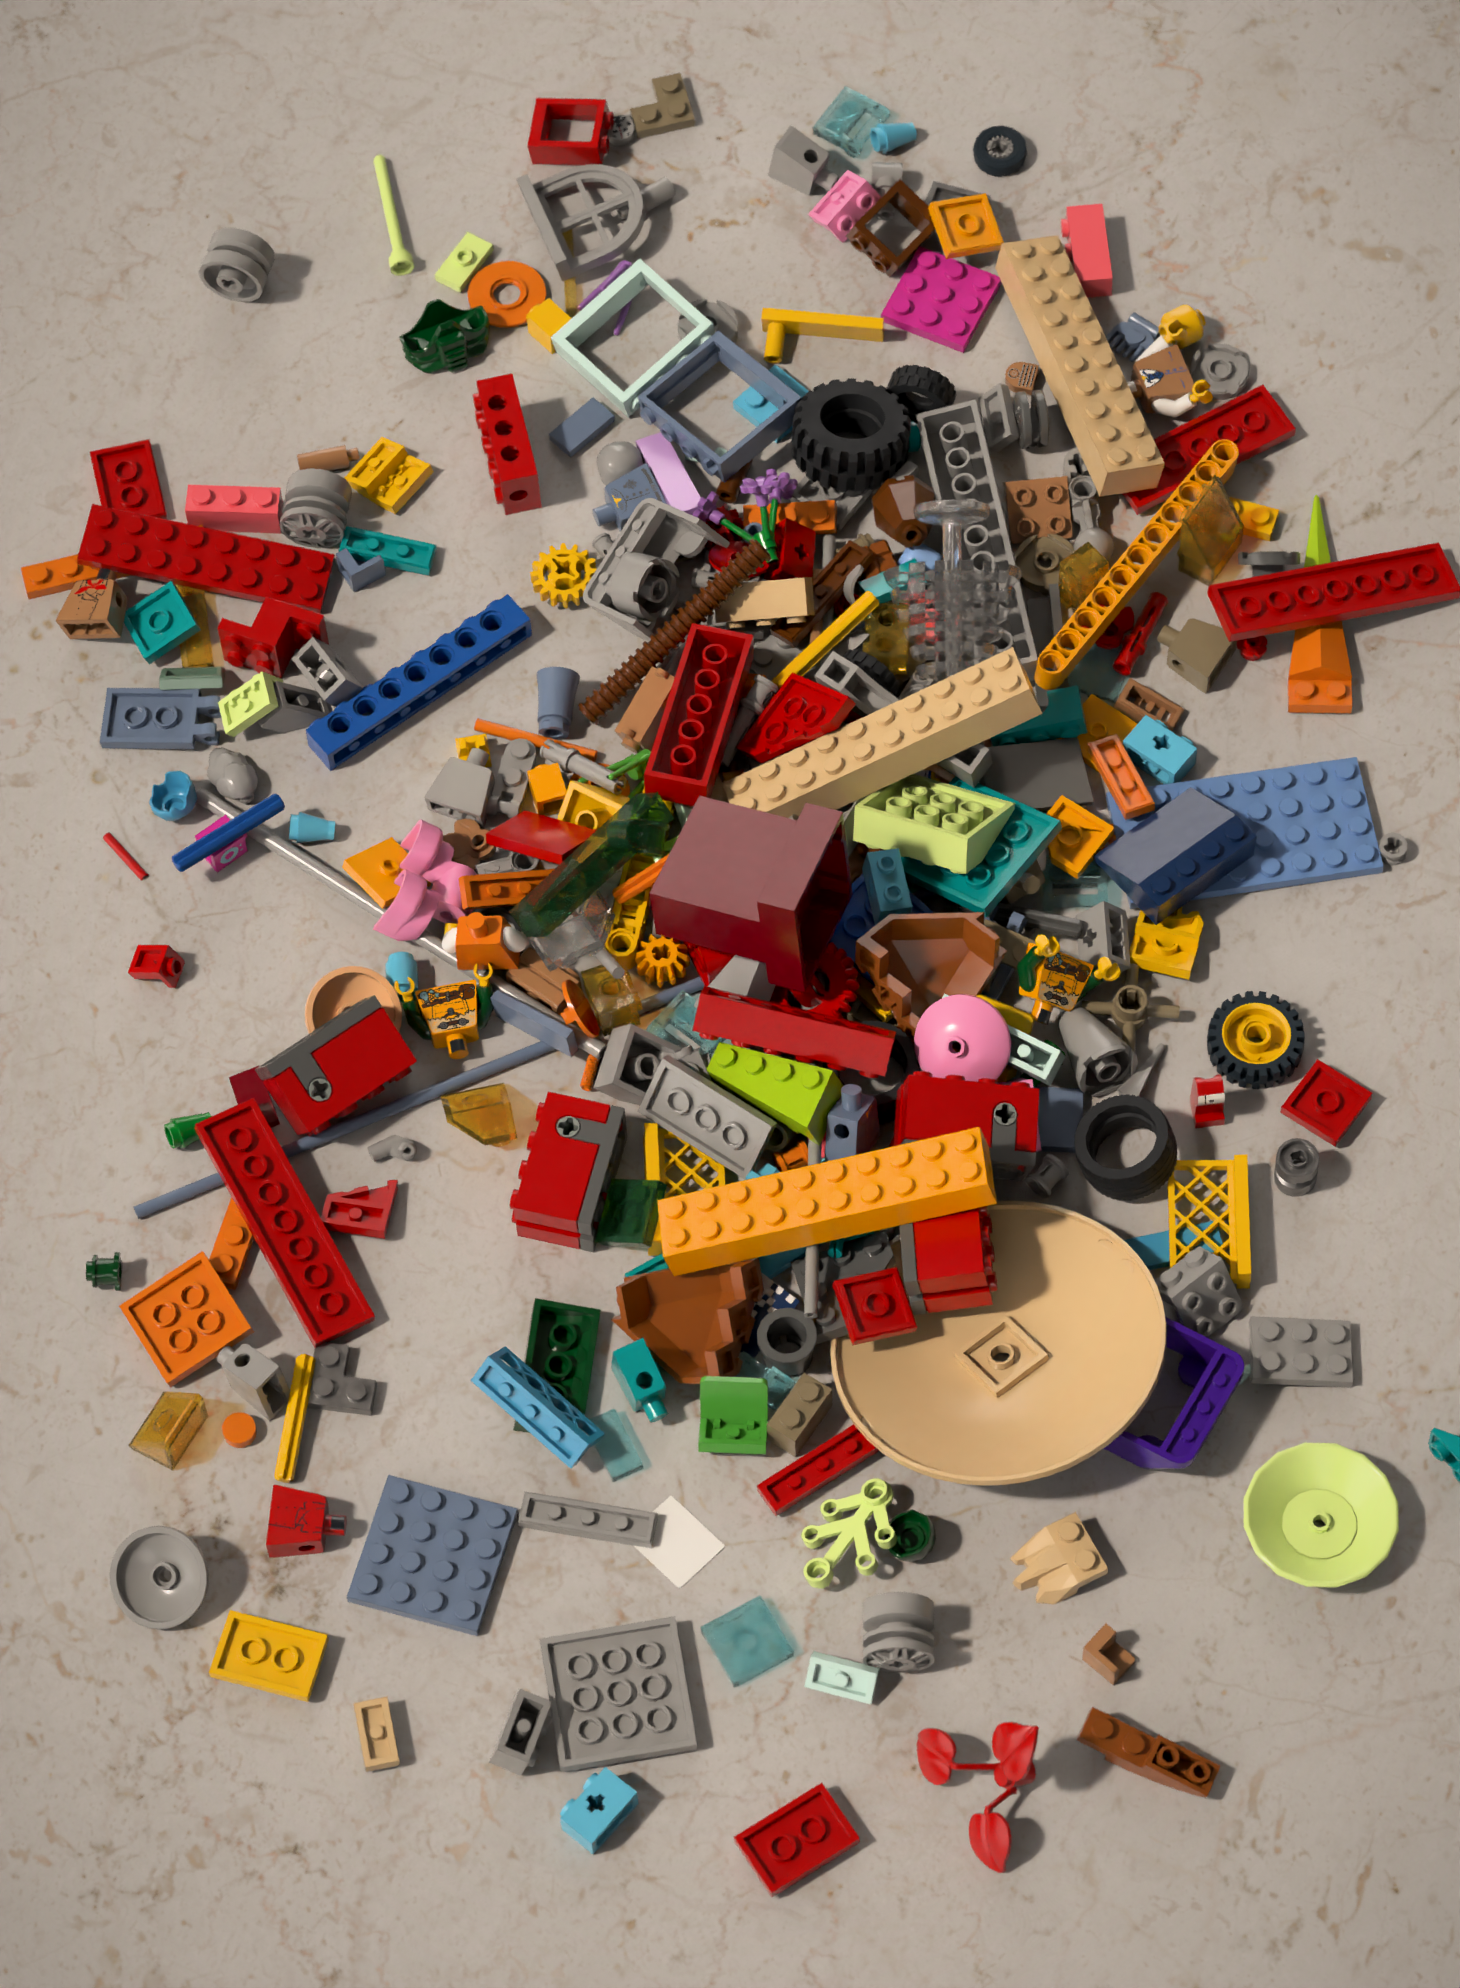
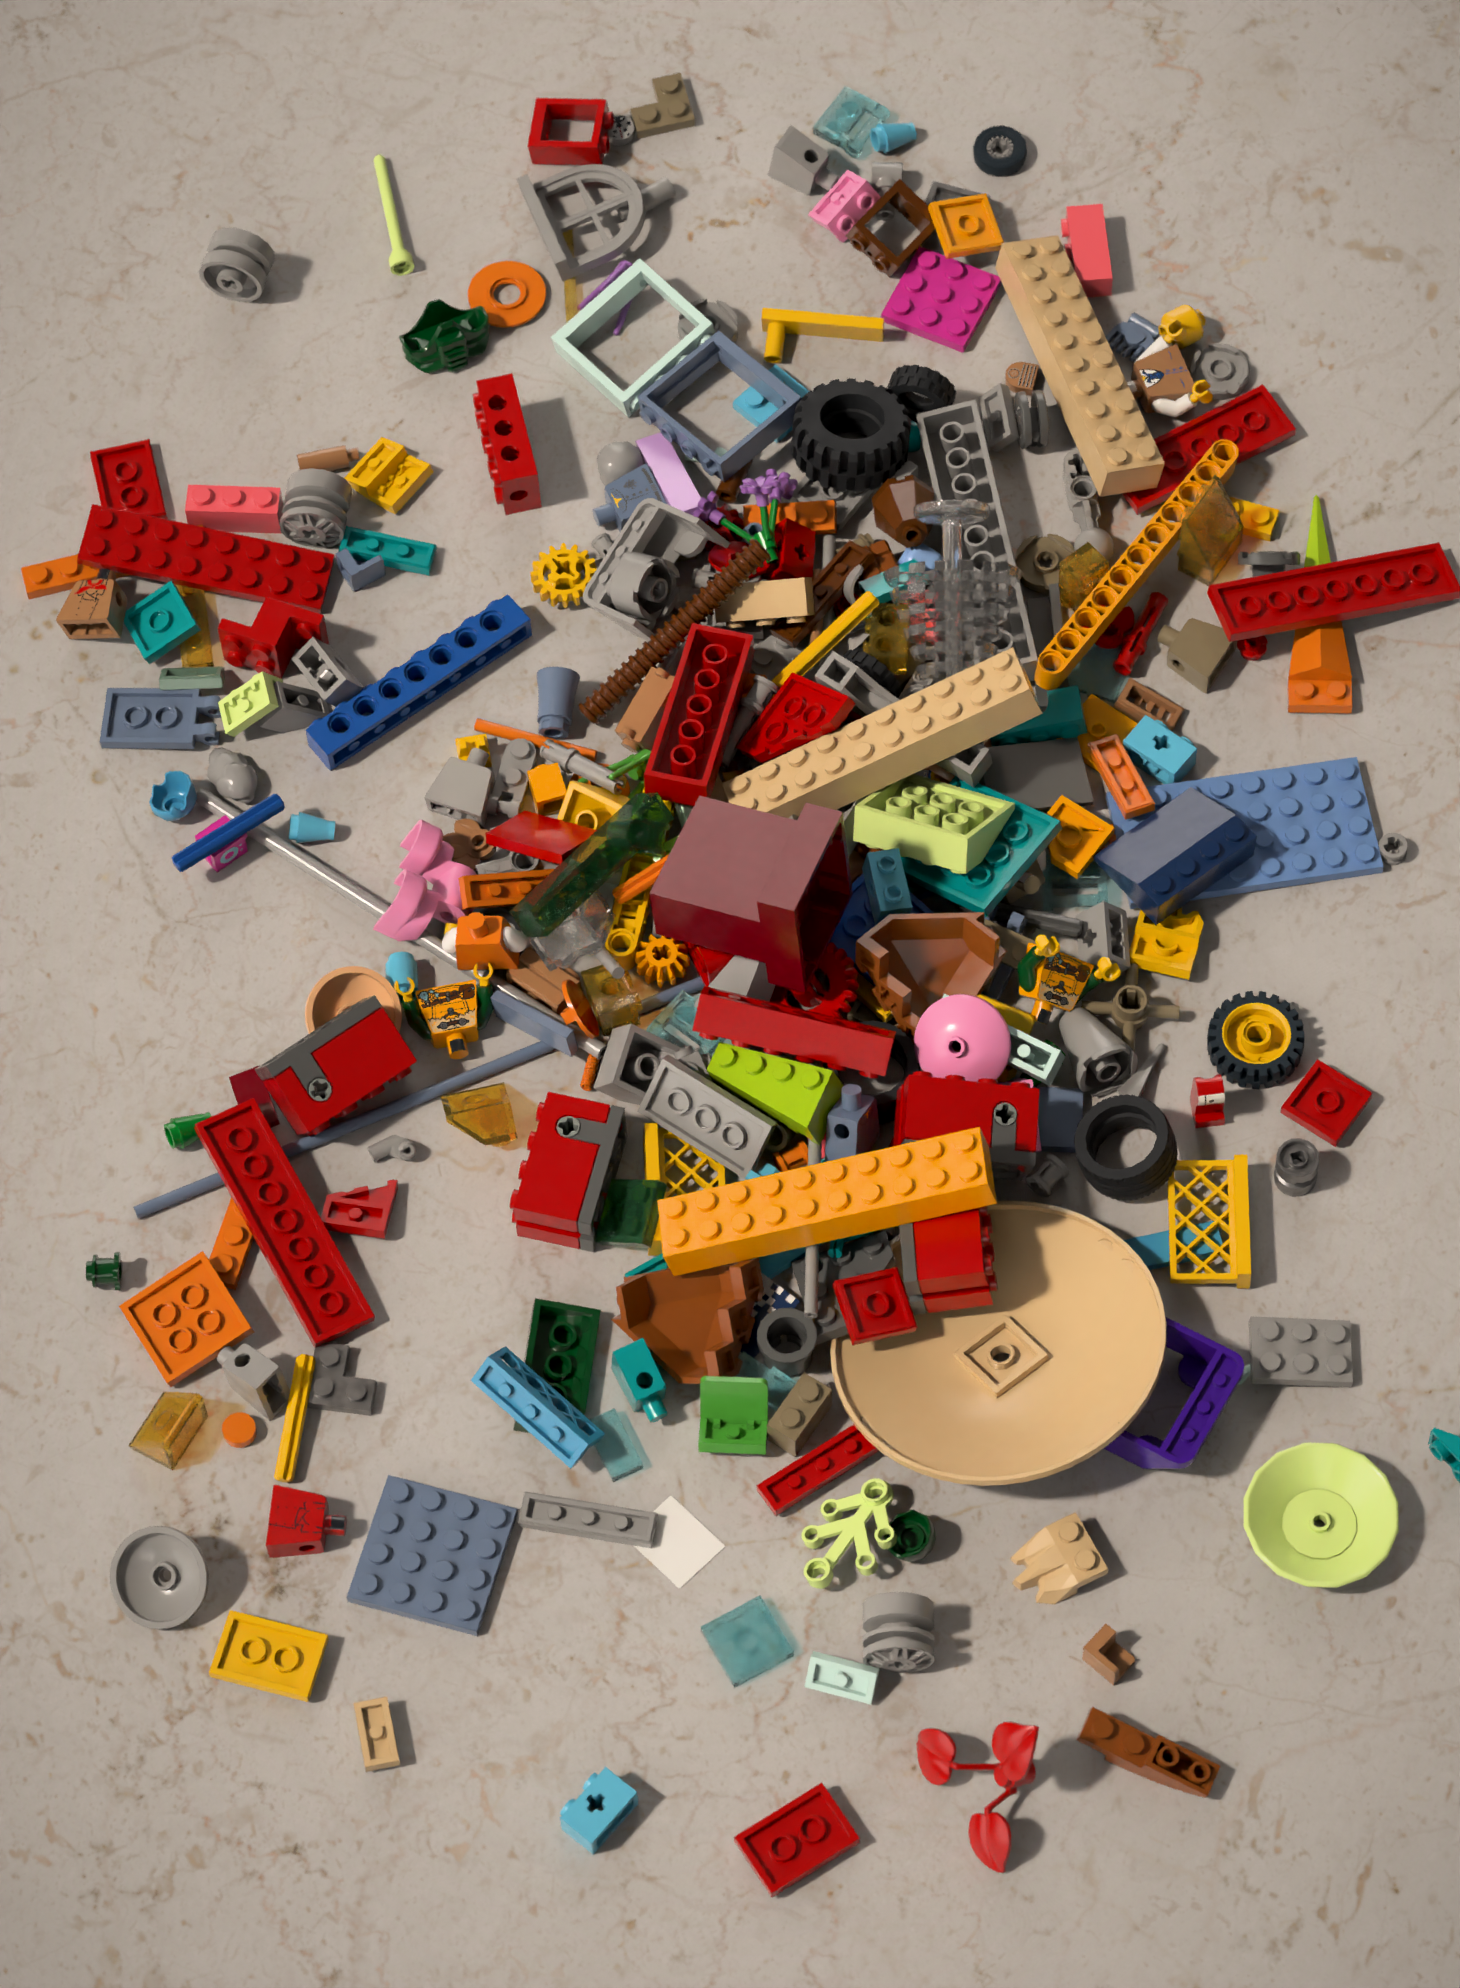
(125, 856): red piece -> none
(157, 963): red bracket -> none
(377, 870): light orange plate -> none
(464, 262): yellowish green plate -> none
(520, 1732): light grey brick -> none
(545, 321): yellow brick -> none
(581, 427): sand blue tile -> none
(618, 1694): light grey plate -> none
(1038, 508): medium nougat bracket -> none
(1200, 1292): light grey bracket -> none

